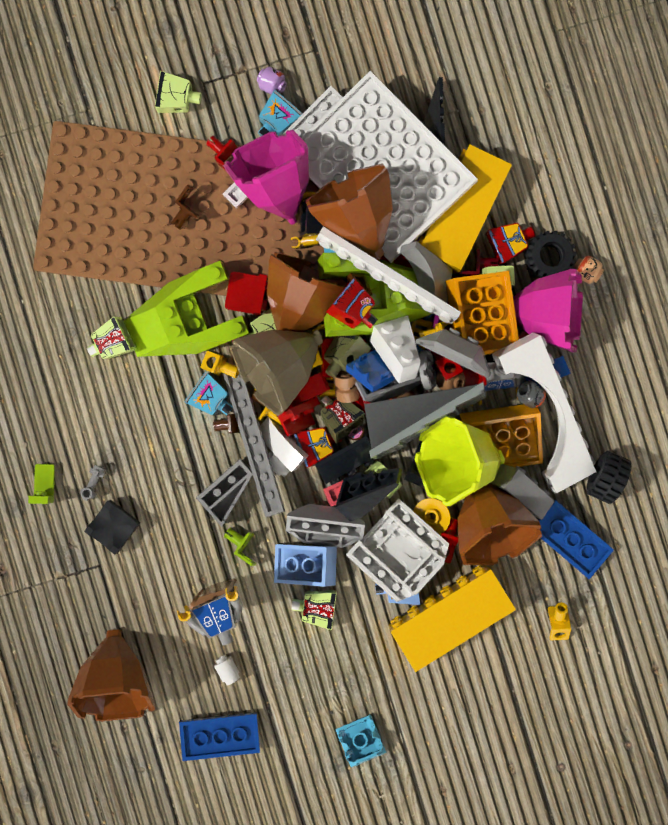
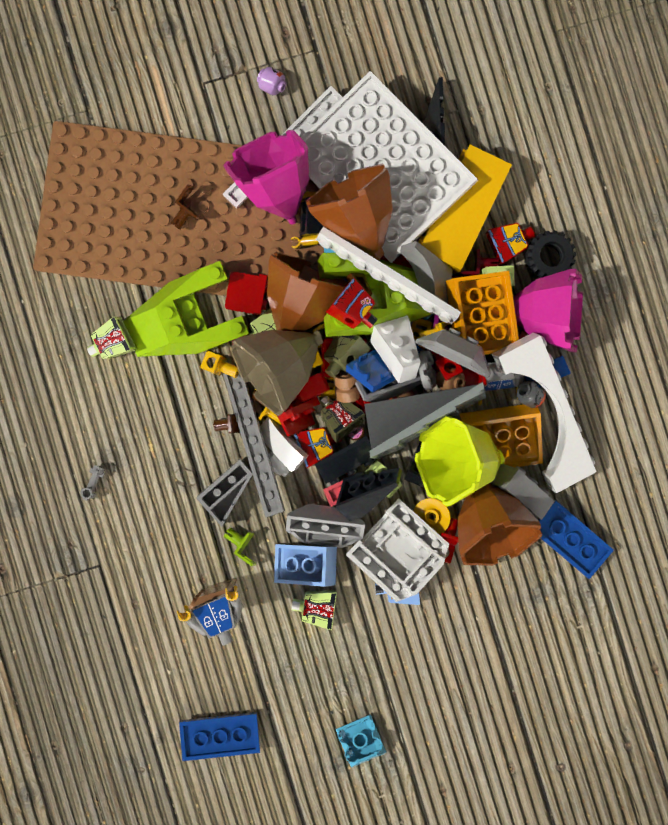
(43, 484): lime bracket -> none
(111, 683): dark orange piece -> none
(112, 526): black brick -> none
(175, 94): yellowish green torso -> none
(209, 396): medium azure torso -> none
(223, 151): red bracket -> none
(227, 669): white brick -> none
(277, 115): medium azure torso -> none
(450, 617): yellow brick -> none
(559, 621): yellow bracket -> none
(589, 269): light nougat head -> none
(610, 477): black tyre -> none

